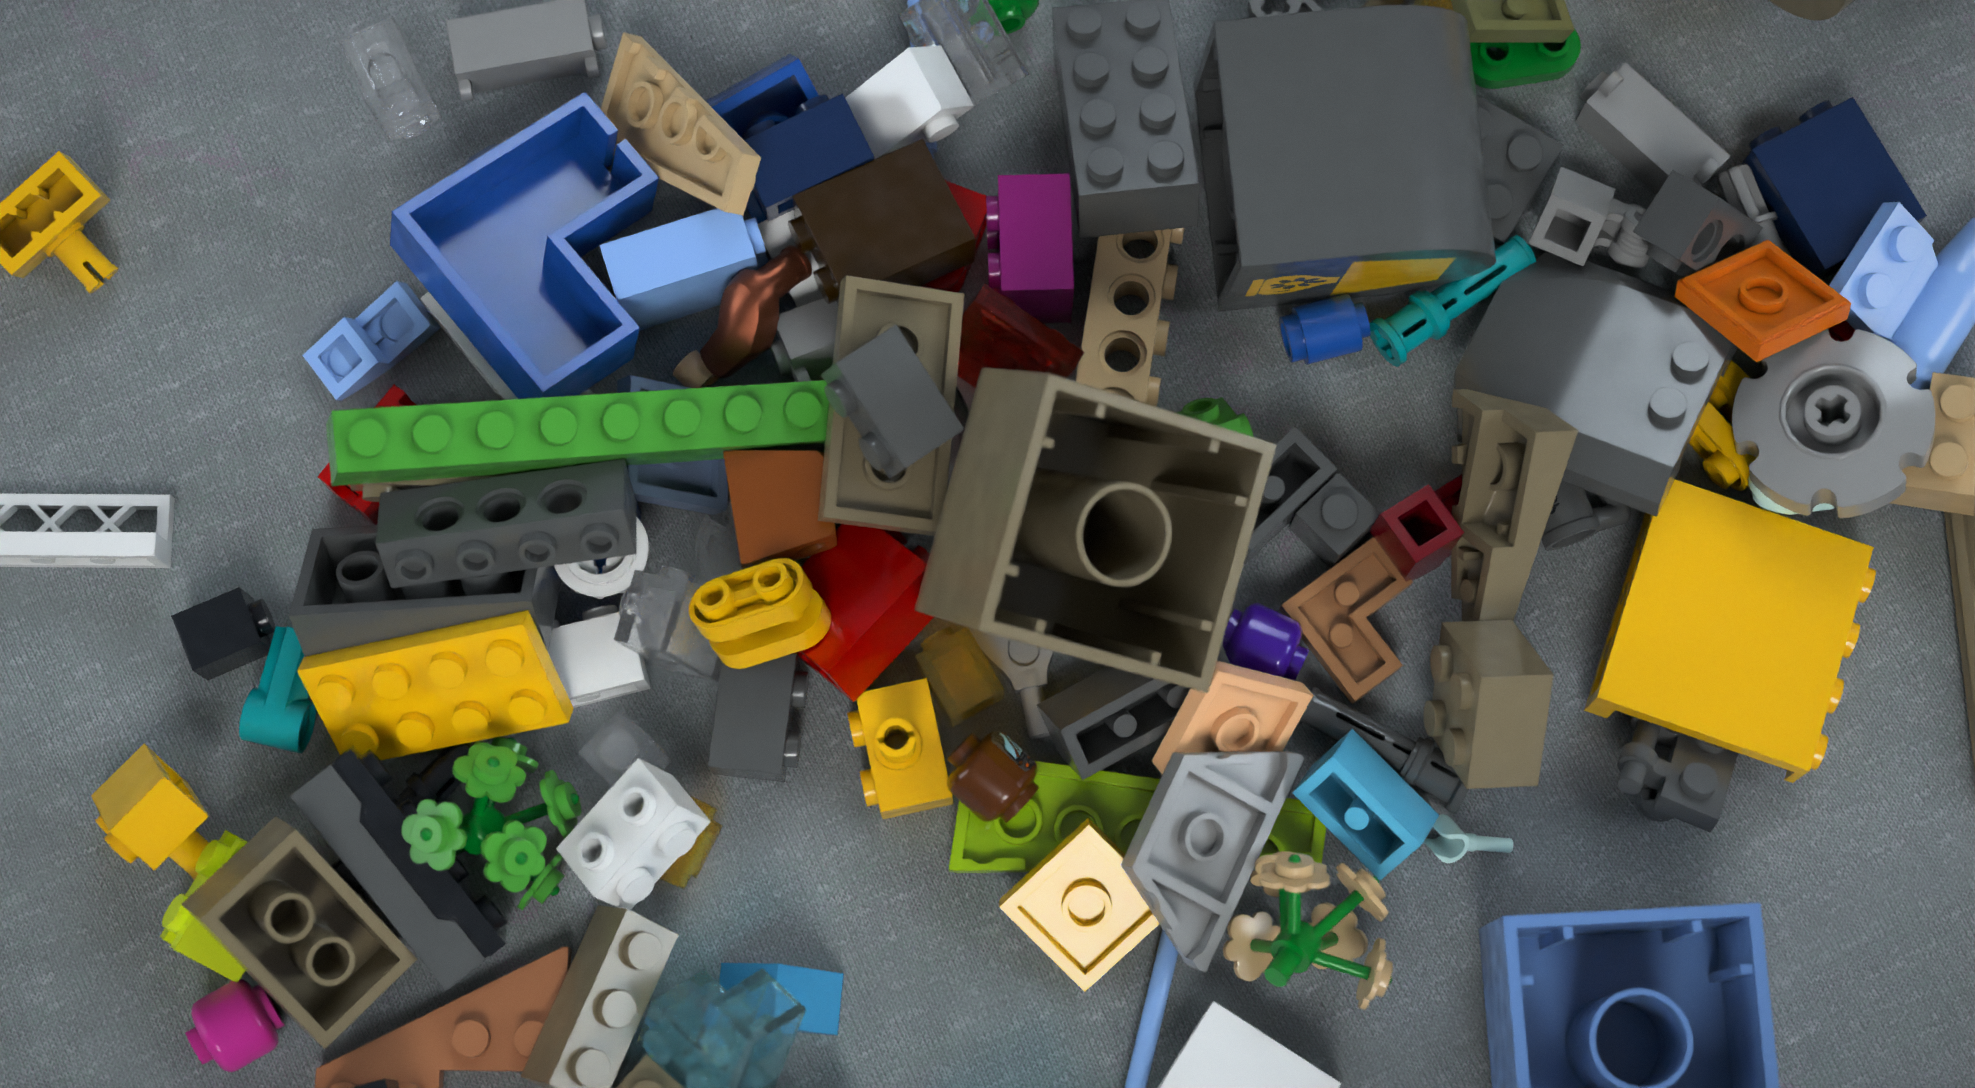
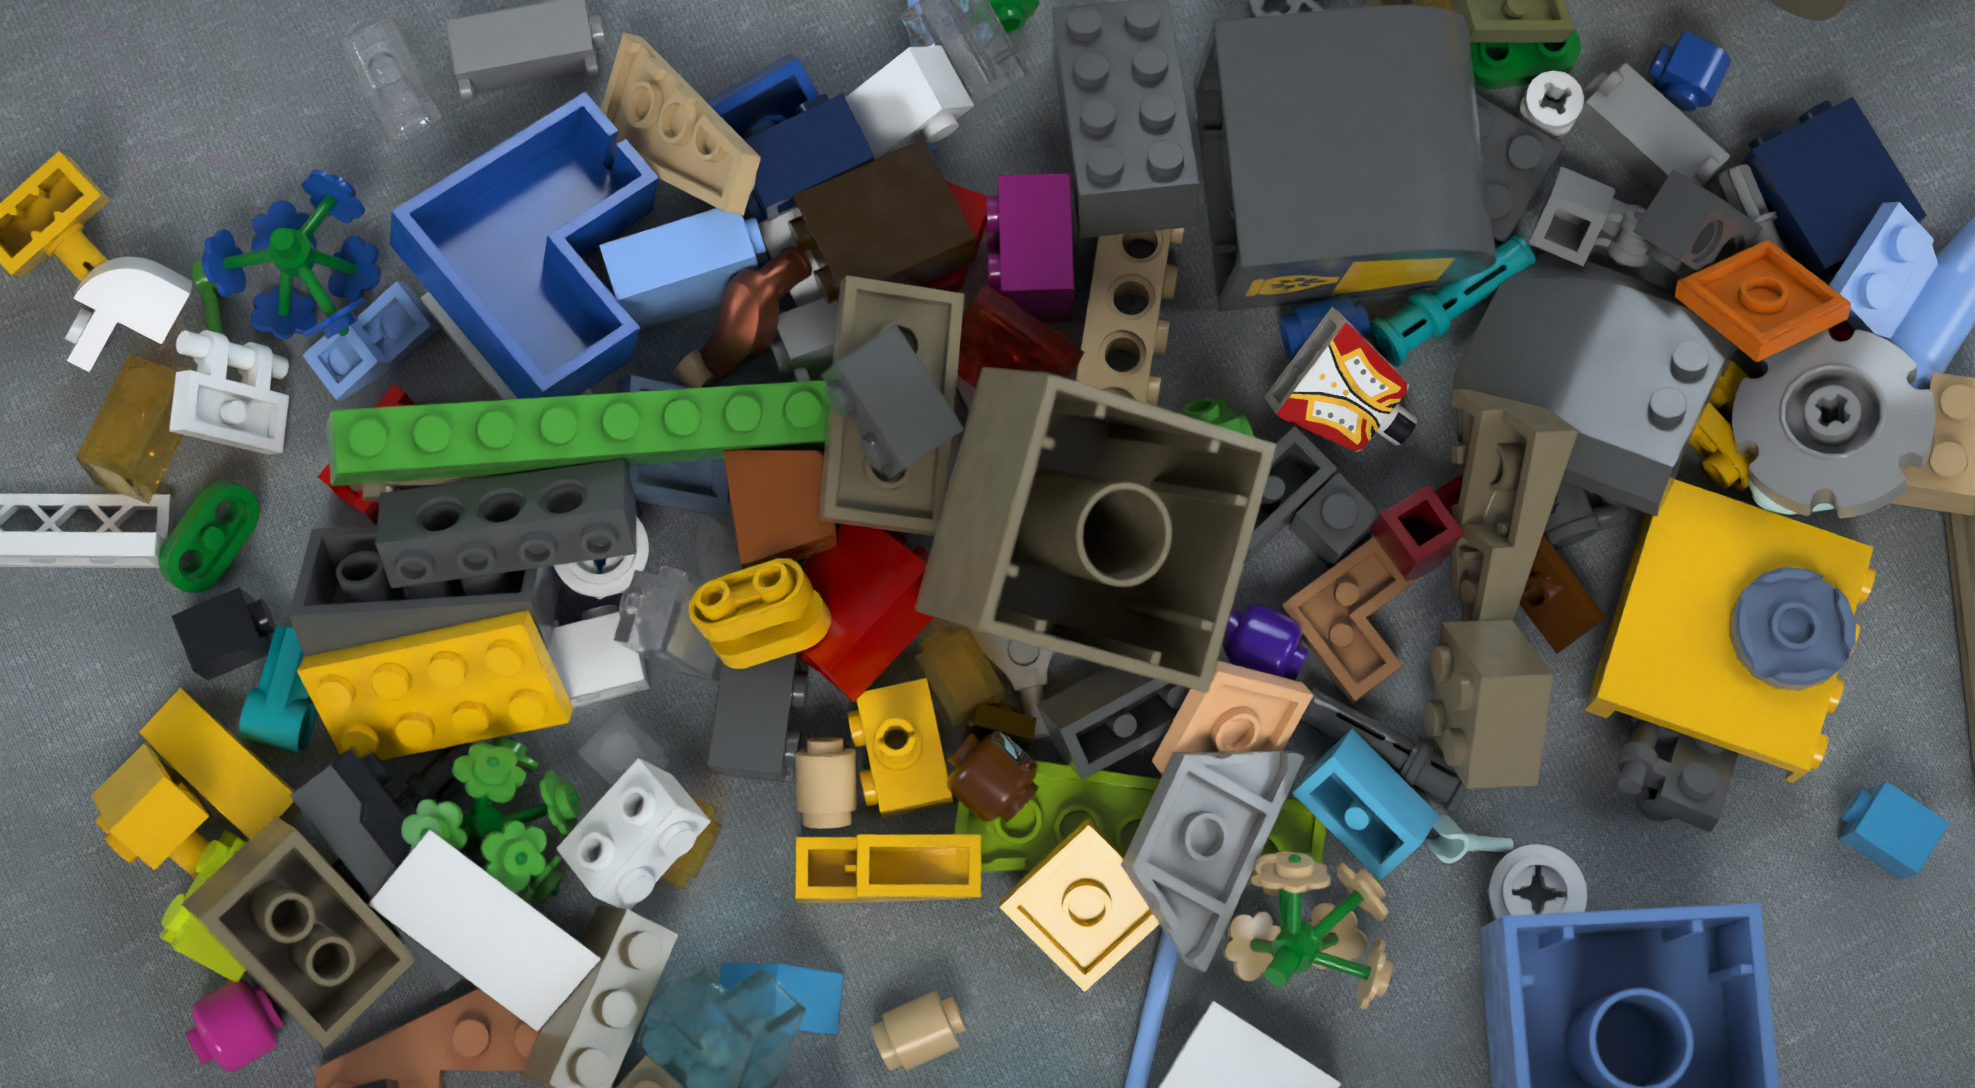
(127, 292): none -> white brick
(131, 434): none -> clear yellow brick
(209, 298): none -> bright green hand
(211, 539): none -> green plate
(219, 765): none -> yellow slope
(223, 409): none -> white plate
(289, 243): none -> blue plant
(484, 930): none -> white sticker
(826, 782): none -> tan brick
(887, 868): none -> yellow slope
(918, 1031): none -> tan brick
(1001, 718): none -> dark brown plate
(1342, 388): none -> torso
(1543, 113): none -> white wheel
(1556, 873): none -> white gear
(1558, 600): none -> reddish brown plate
(1689, 71): none -> blue plate
(1792, 629): none -> sand blue tile
(1891, 829): none -> dark azure brick

